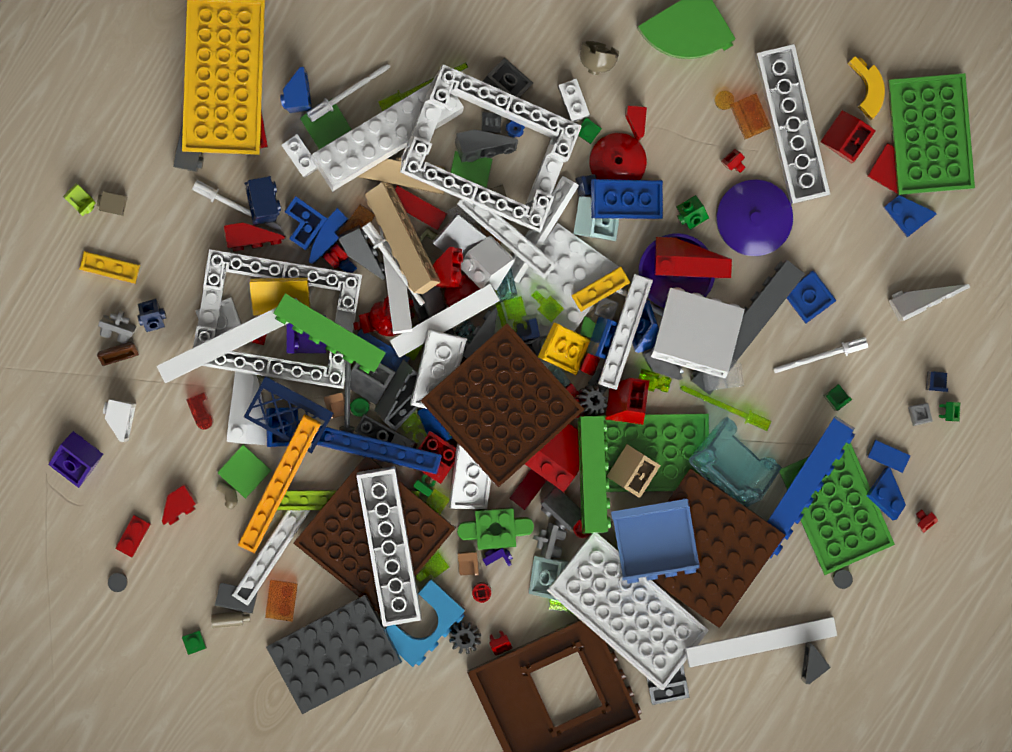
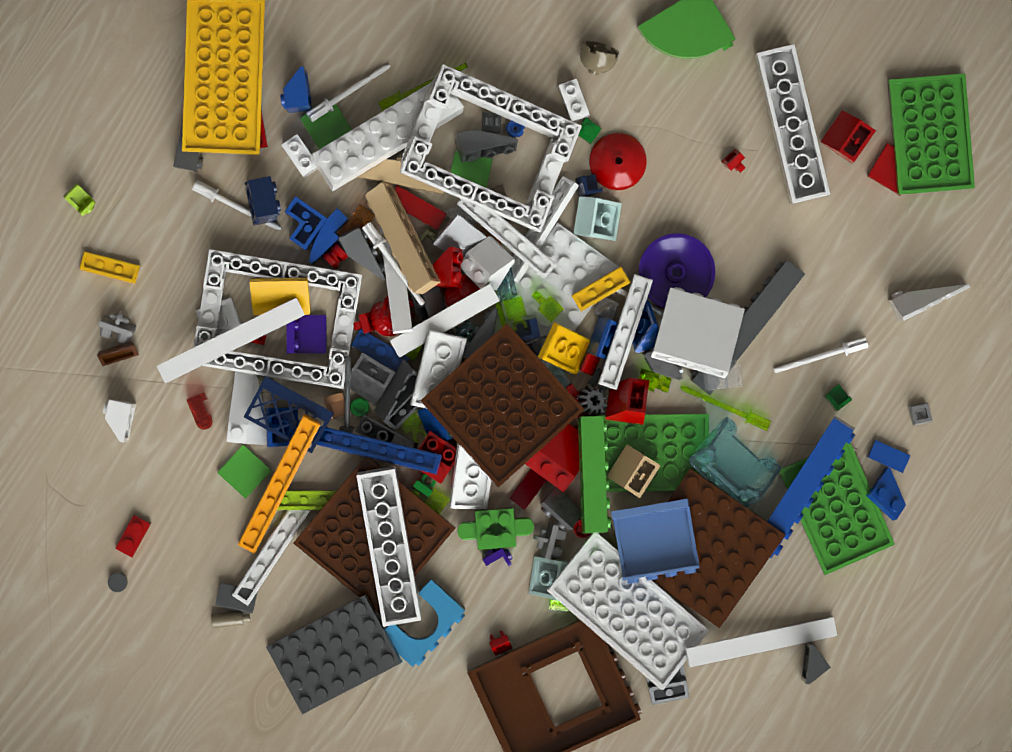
(75, 459): dark purple slope -> none
(112, 203): dark tan brick -> none
(151, 319): dark blue brick -> none
(178, 502): red slope -> none
(194, 642): green plate -> none
(230, 495): dark tan arm -> none
(243, 235): red slope -> none
(281, 600): clear orange plate -> none
(329, 333): bright green brick -> none
(347, 266): blue piece -> none
(435, 566): clear neon green plate -> none
(468, 563): medium nougat panel -> none
(471, 635): dark grey gear -> none
(481, 592): red wheel -> none
(508, 79): dark grey slope -> none
(587, 327): bright green tile -> none
(627, 199): blue tile -> none
(636, 119): red tile -> none
(684, 259): red wedge -> none
(692, 212): green brick -> none
(723, 100): clear yellow tile -> none
(750, 116): clear orange plate -> none
(754, 217): dark purple dish -> none
(810, 297): blue tile -> none
(842, 579): dark grey tile -> none
(874, 87): yellow arch -> none
(908, 214): blue wing -> none
(926, 521): red tile -> none
(936, 381): dark blue panel -> none
(952, 411): green tile -> none

